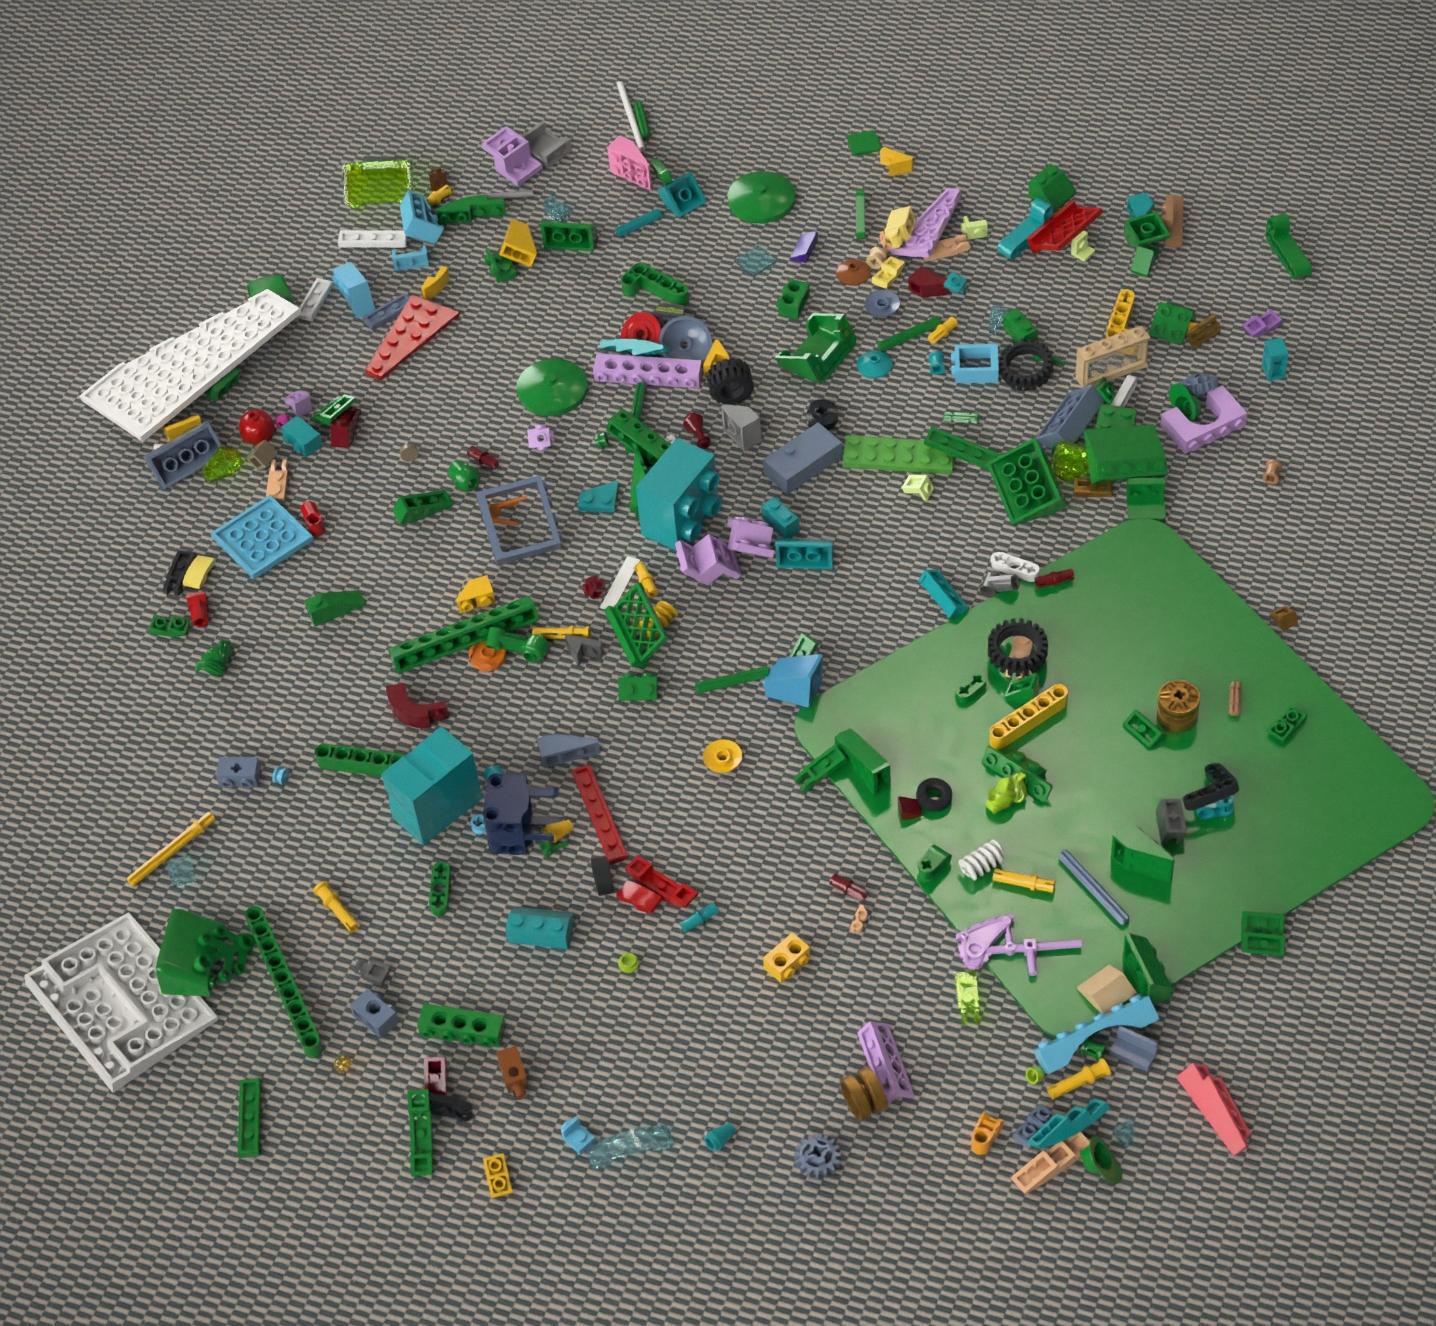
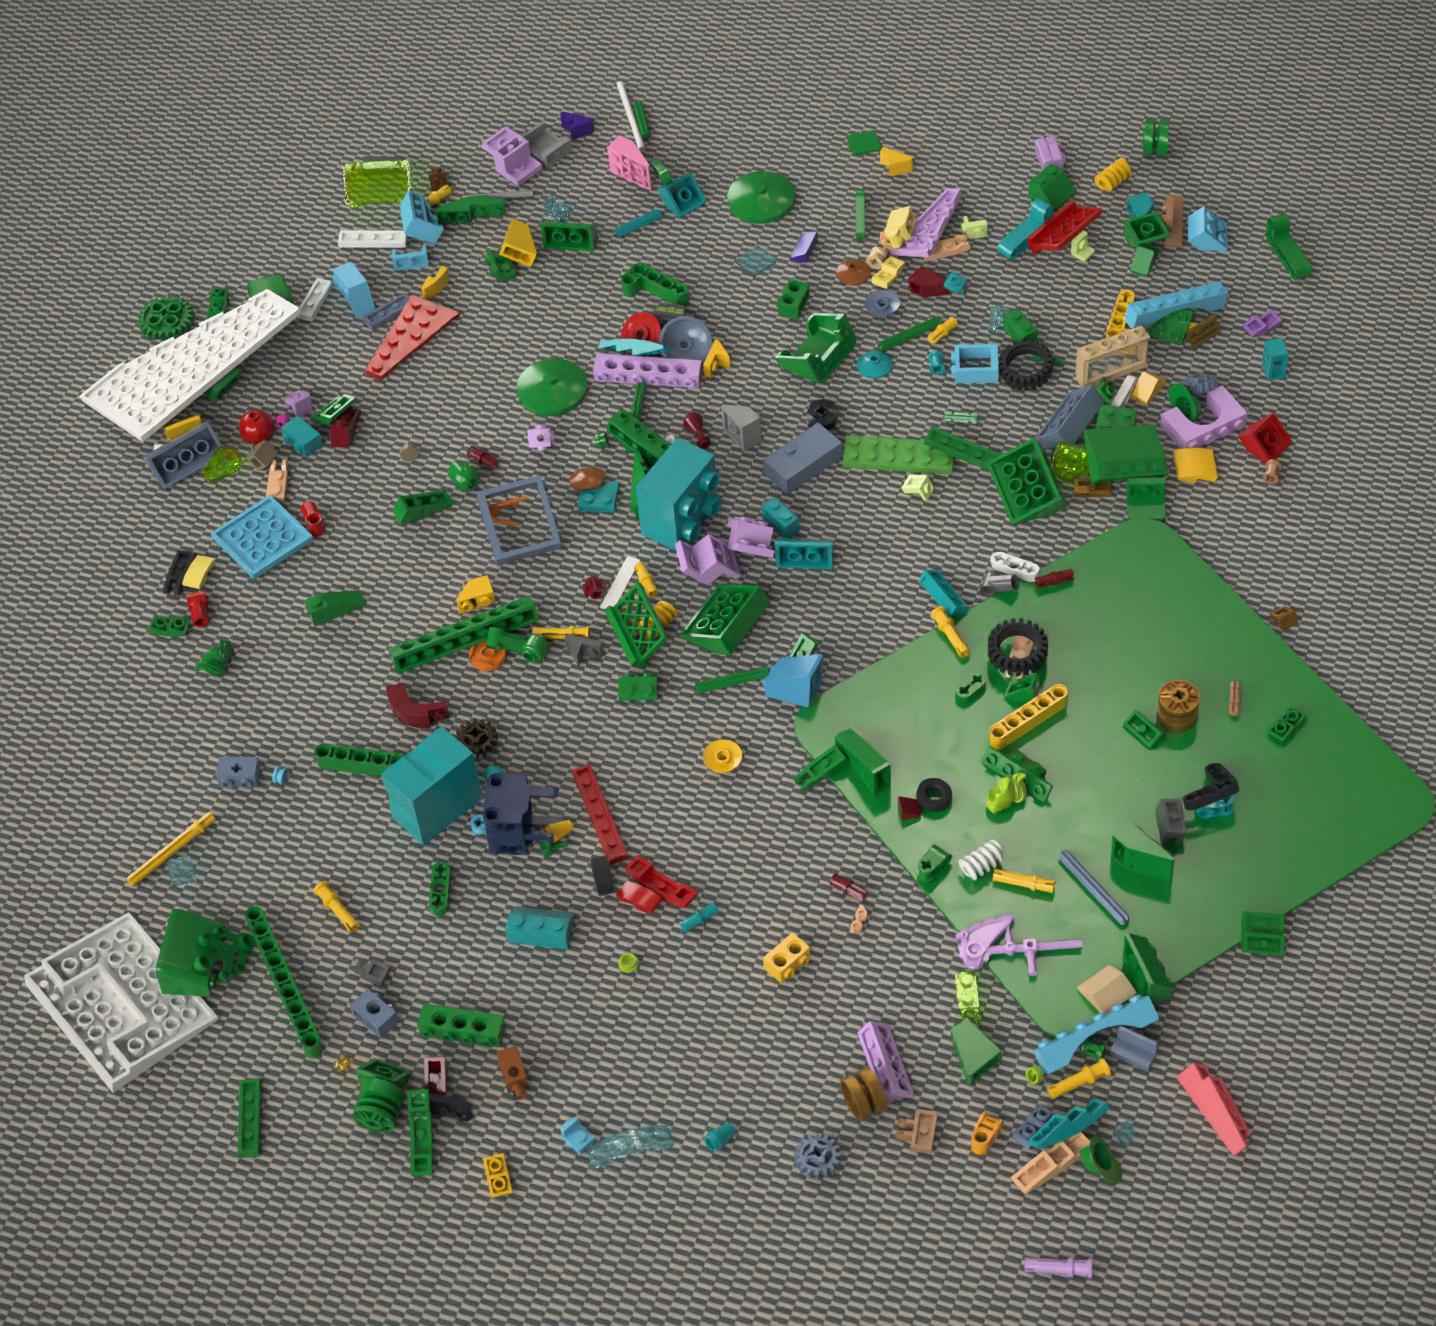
(165, 317): none -> green gear
(218, 301): none -> green slope
(378, 1105): none -> green wheel
(381, 1070): none -> green slope
(477, 736): none -> dark brown gear
(564, 748): sand blue slope -> none
(577, 124): none -> dark purple slope
(587, 478): none -> dark orange dish
(726, 617): none -> green slope
(730, 381): black tyre -> none
(923, 1131): none -> medium nougat hinge
(947, 626): none -> yellow pin
(973, 1050): none -> slope
(1049, 152): none -> lavender brick
(1070, 1267): none -> lavender pin
(1113, 175): none -> yellow piece
(1146, 312): none -> medium azure arch
(1147, 387): none -> yellow slope
(1155, 138): none -> green wheel
(1195, 464): none -> yellow slope
(1207, 231): none -> medium azure slope
(1266, 438): none -> red slope

